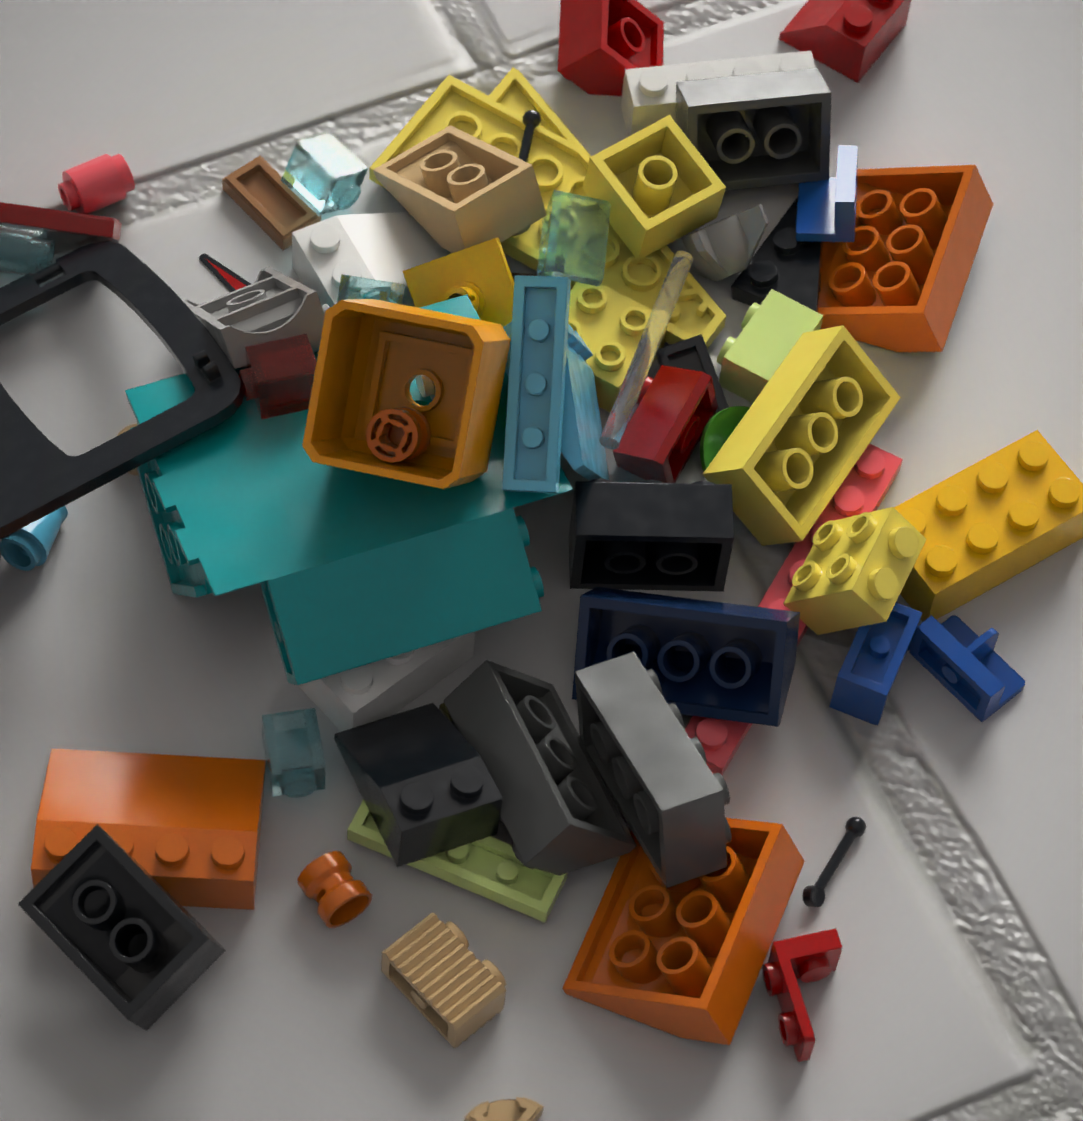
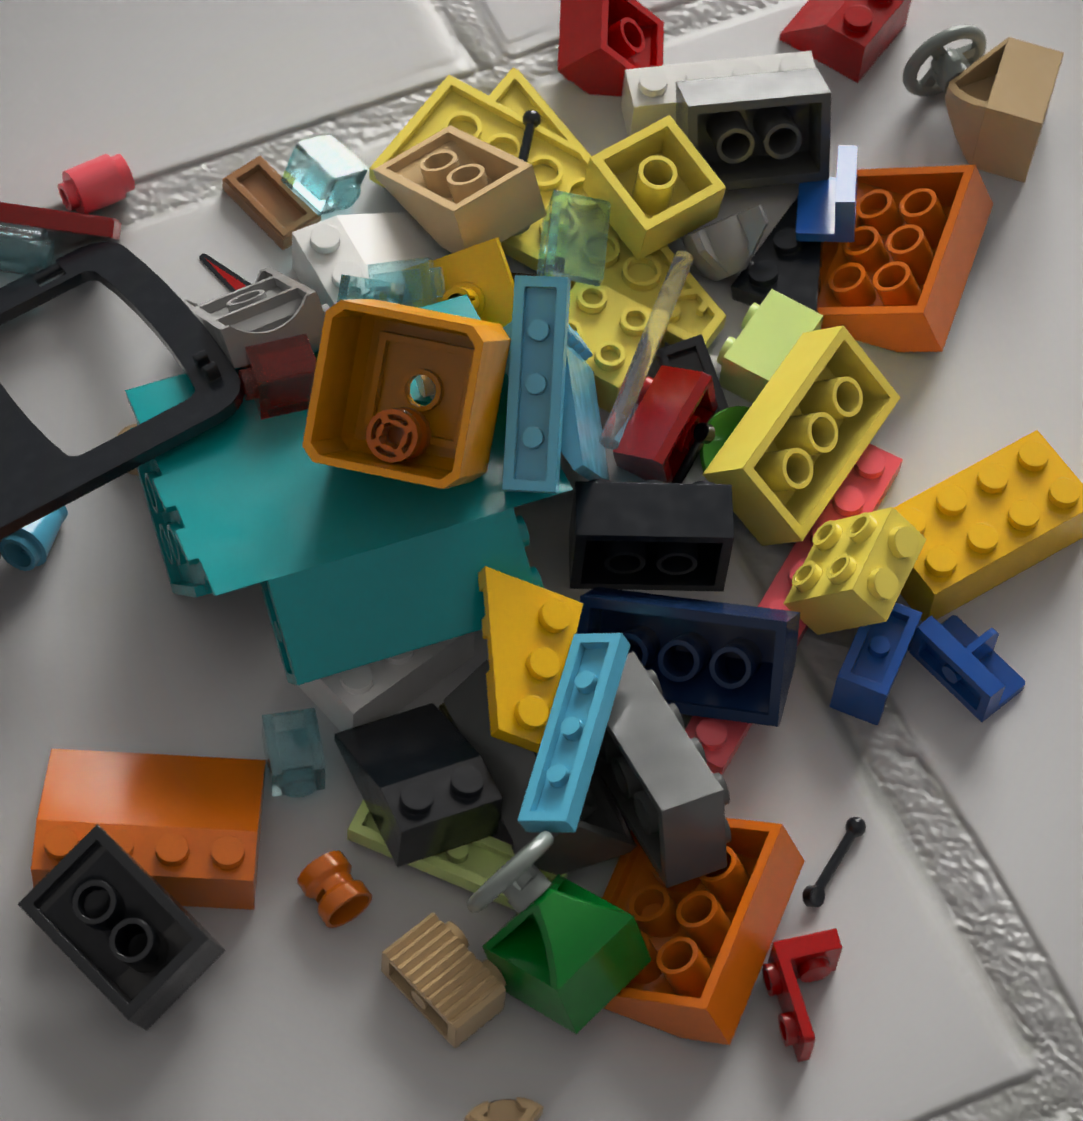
(421, 279): none -> clear light blue brick
(527, 650): none -> yellow wing
(564, 944): none -> green piece
(574, 733): none -> medium azure plate
(703, 434): none -> black hinge
(991, 98): none -> tan piece

